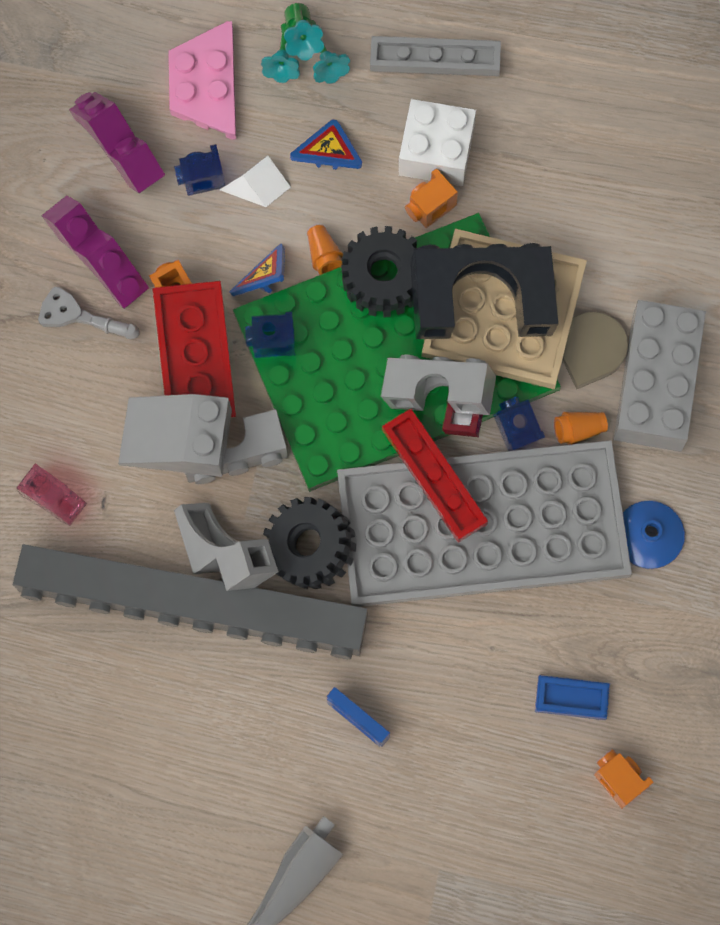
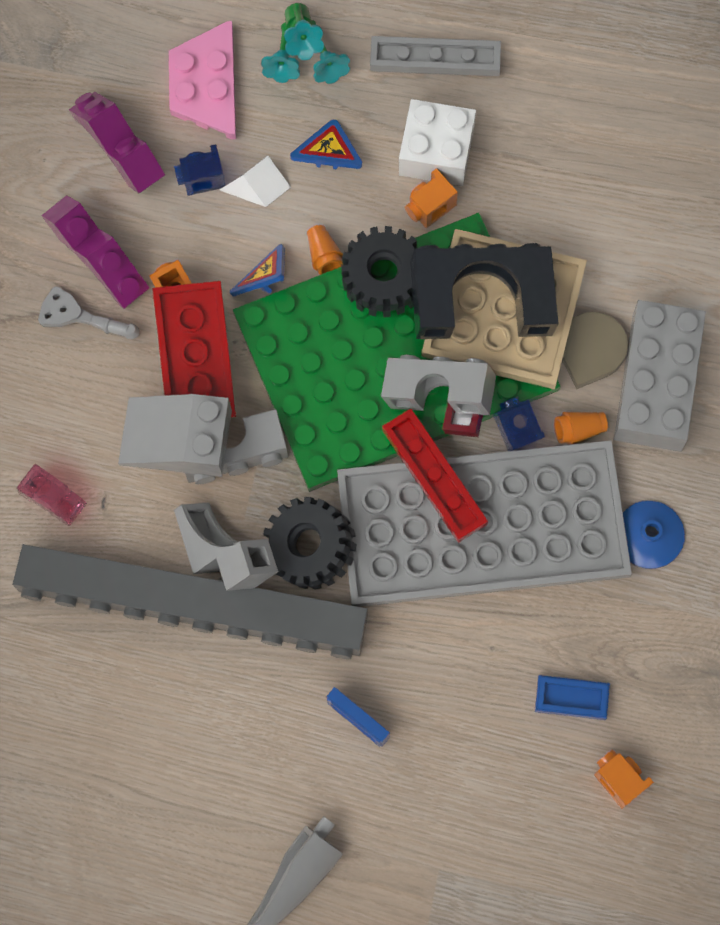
(279, 344): clear blue brick -> none

